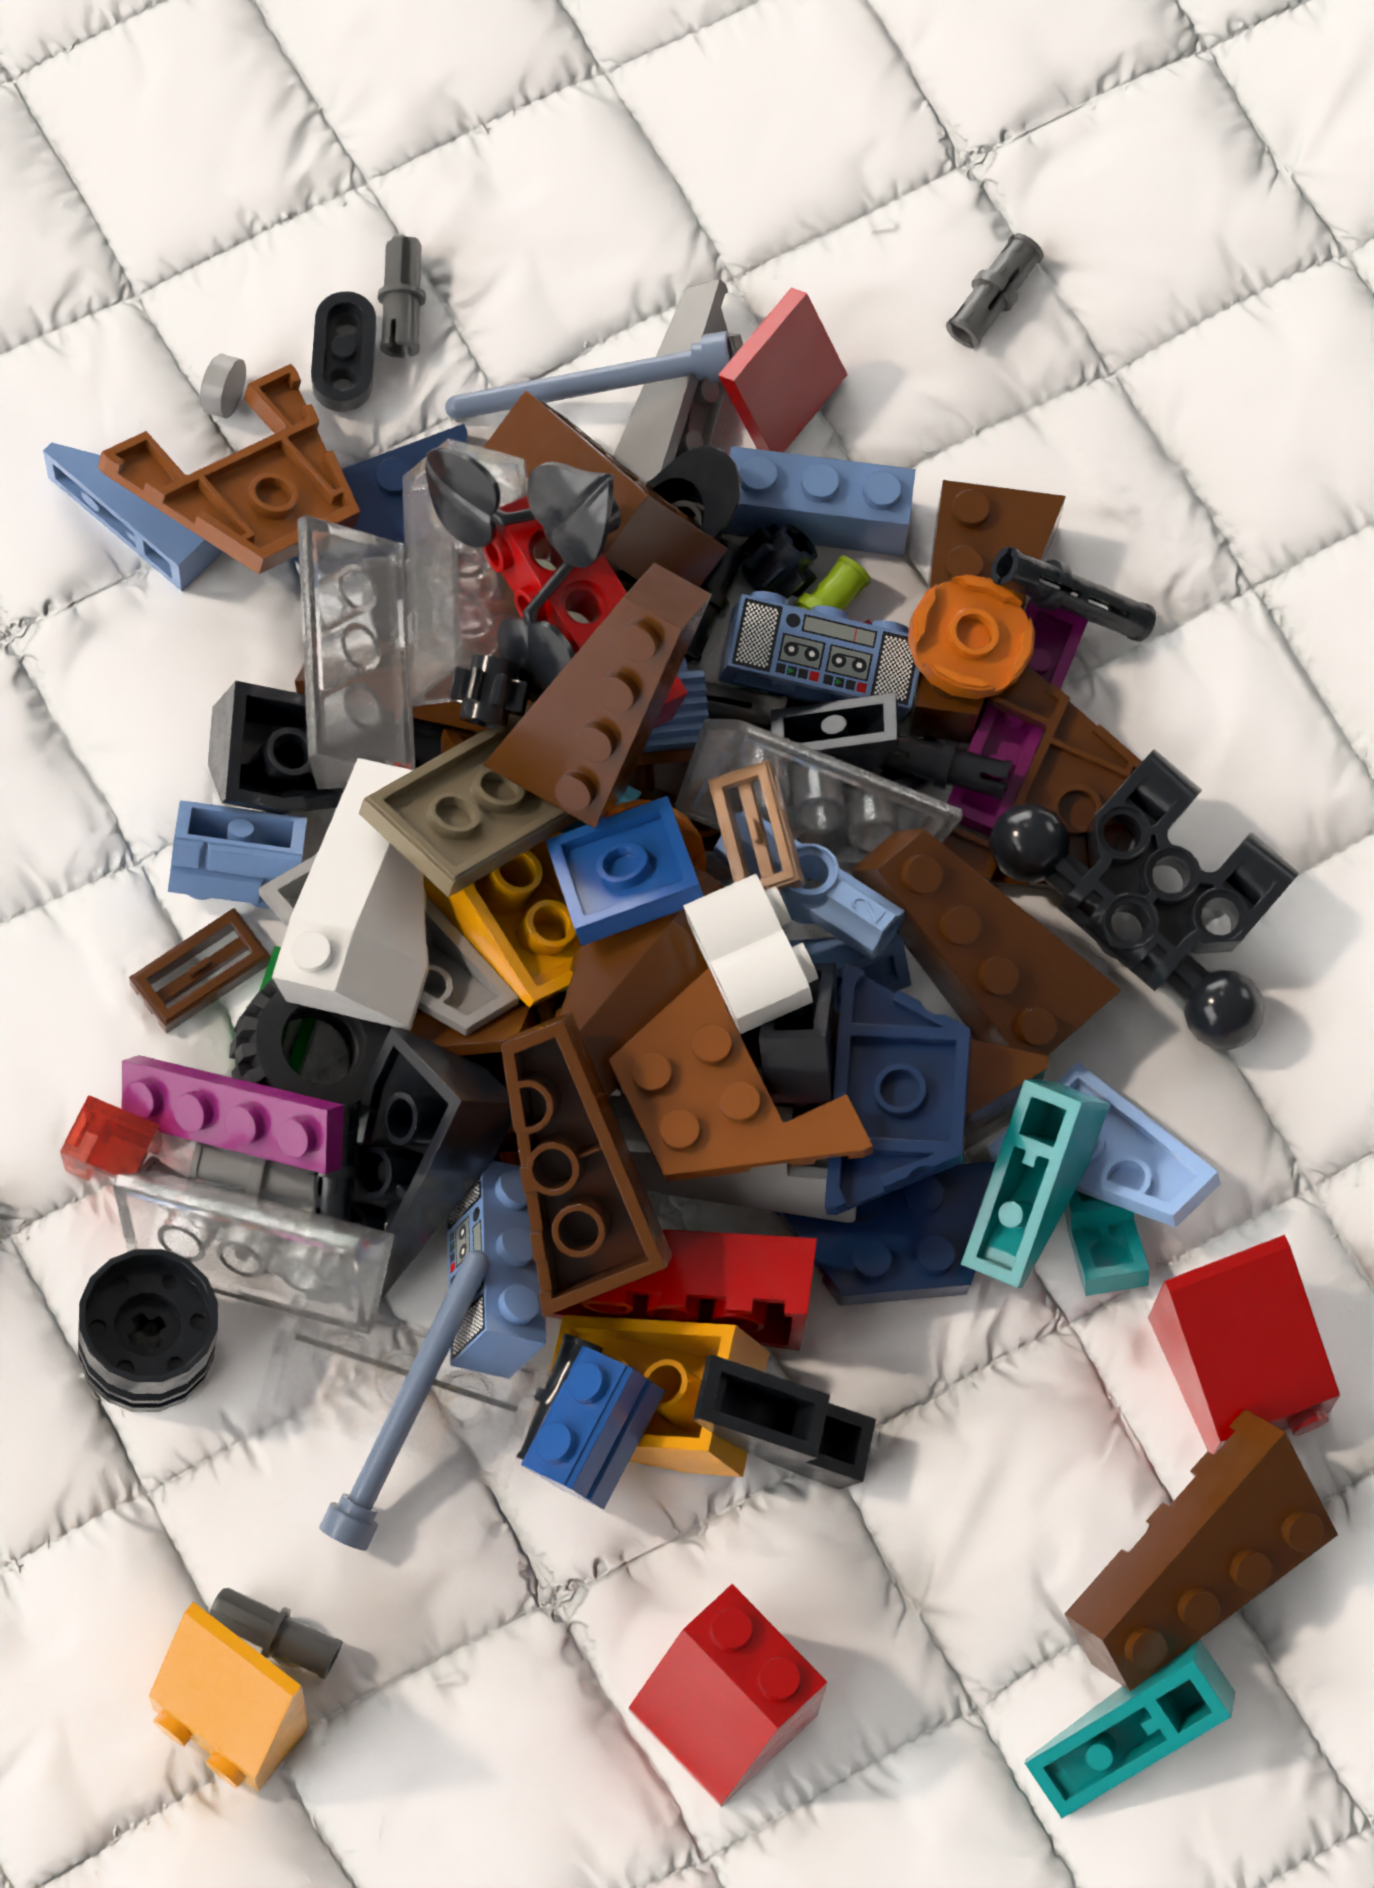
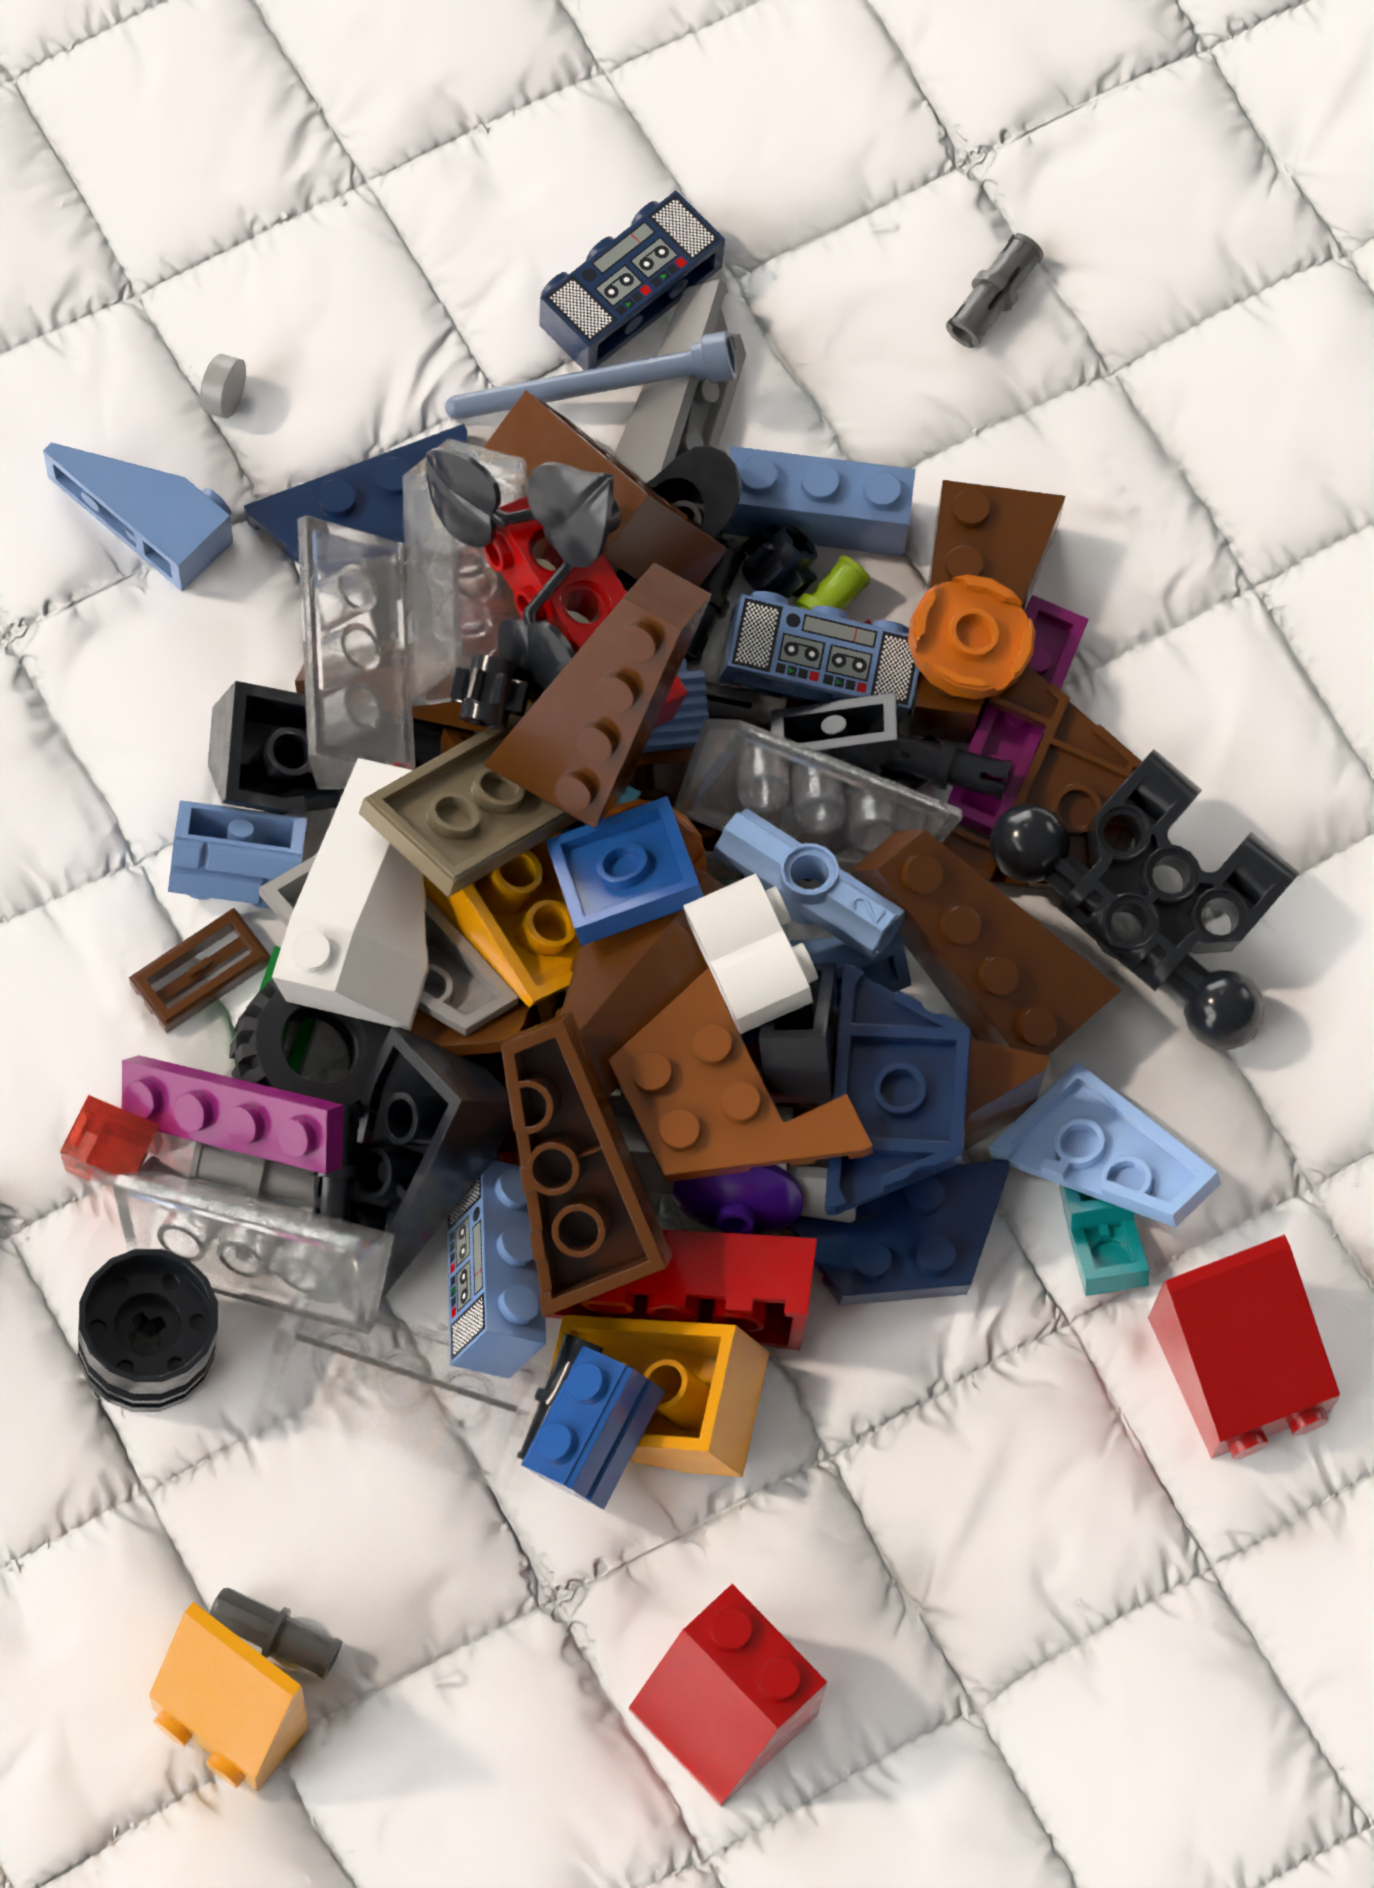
(254, 495): dark orange wing -> none
(341, 355): black plate -> none
(353, 1516): sand blue piece -> none
(401, 296): dark grey axle -> none
(630, 280): none -> brick
(742, 1202): none -> dark purple dish
(743, 778): medium nougat tile -> none
(783, 373): red tile -> none
(784, 1423): black slope -> none
(1024, 572): black pin -> none
(1033, 1178): teal slope -> none
(1133, 1730): teal slope -> none
(1203, 1556): reddish brown wedge -> none

